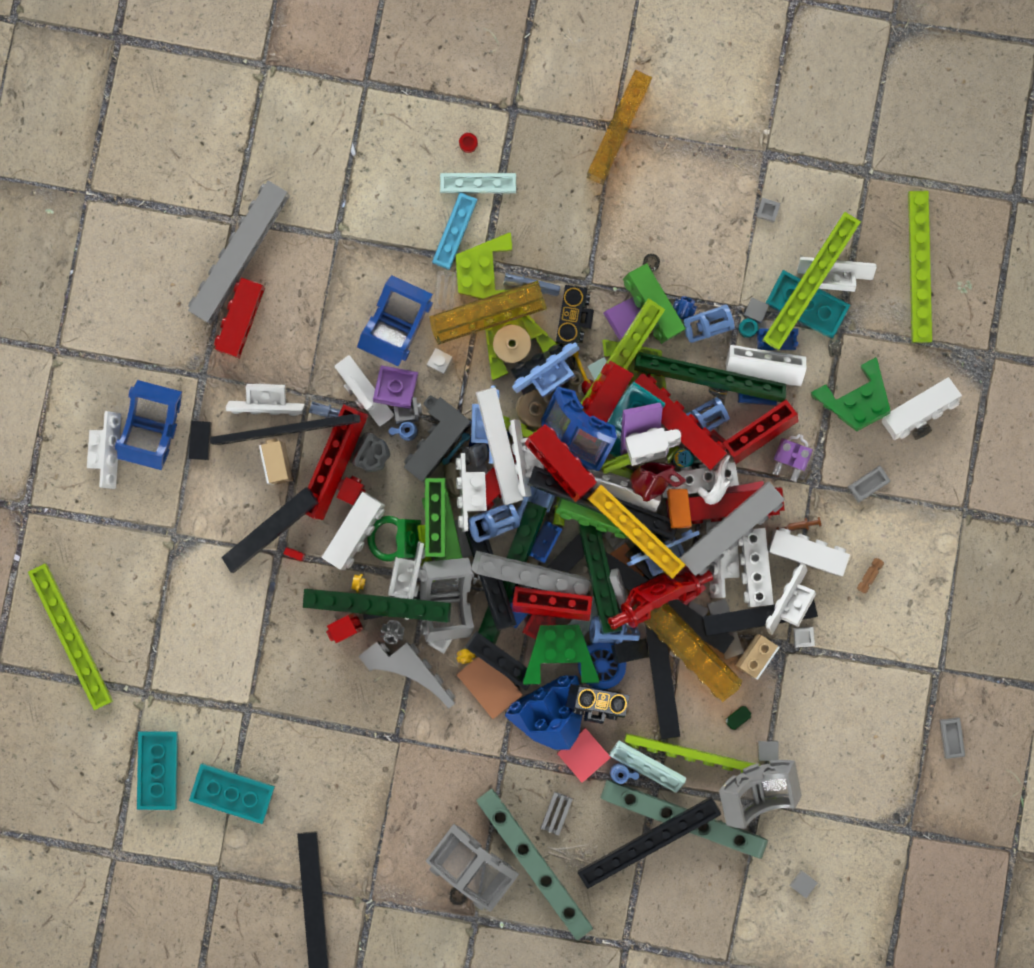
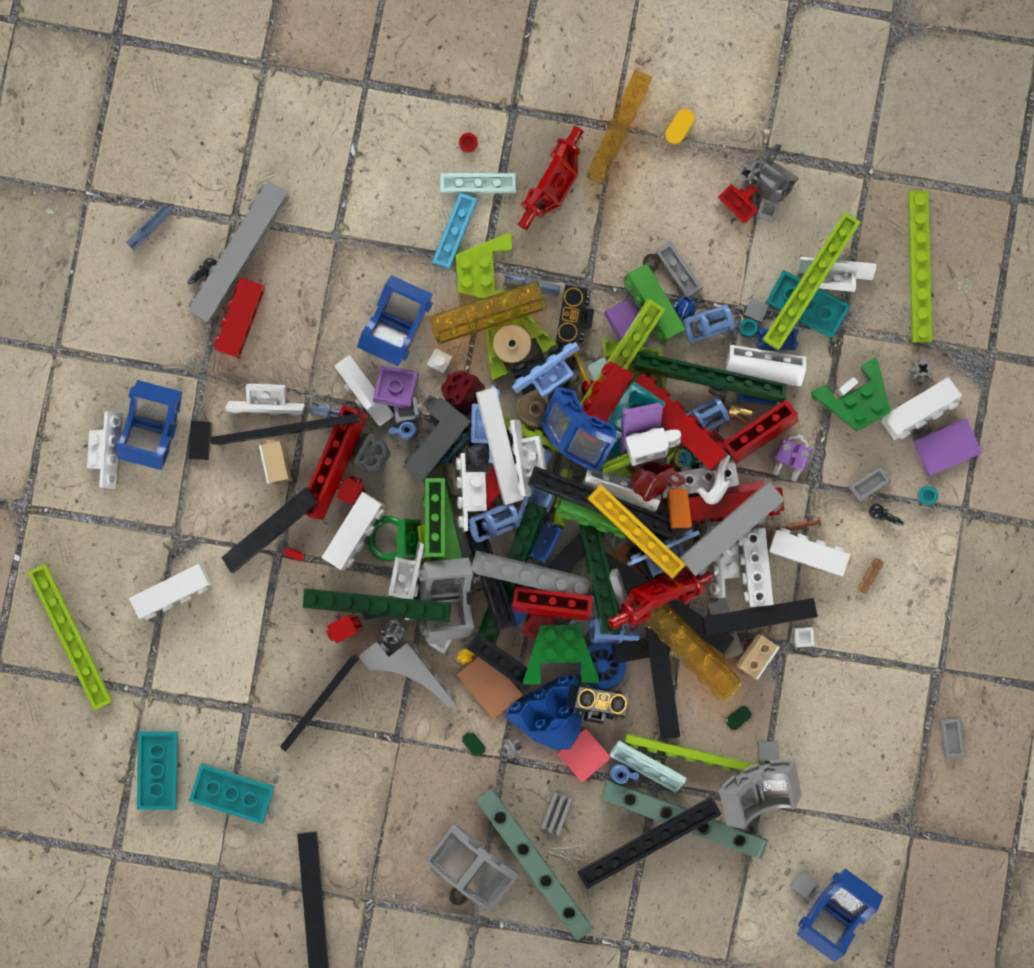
(149, 226): none -> sand blue axle
(170, 591): none -> white brick
(204, 269): none -> black bar
(319, 702): none -> black tile
(358, 583): yellow plate -> none
(461, 390): none -> dark red piece
(473, 744): none -> dark green piece
(509, 748): none -> light grey plate
(556, 180): none -> red plate
(560, 462): red brick -> none
(678, 270): none -> light grey tile
(679, 127): none -> yellow tile
(736, 409): none -> pearl gold piece
(739, 202): none -> red hinge
(750, 171): none -> light grey gear
(775, 180): none -> dark grey piece
(793, 603): white bracket -> none
(837, 914): none -> blue window
(846, 387): none -> white tile
(877, 511): none -> black bar
(926, 369): none -> light grey gear
(927, 495): none -> teal tile
(947, 447): none -> medium lavender tile

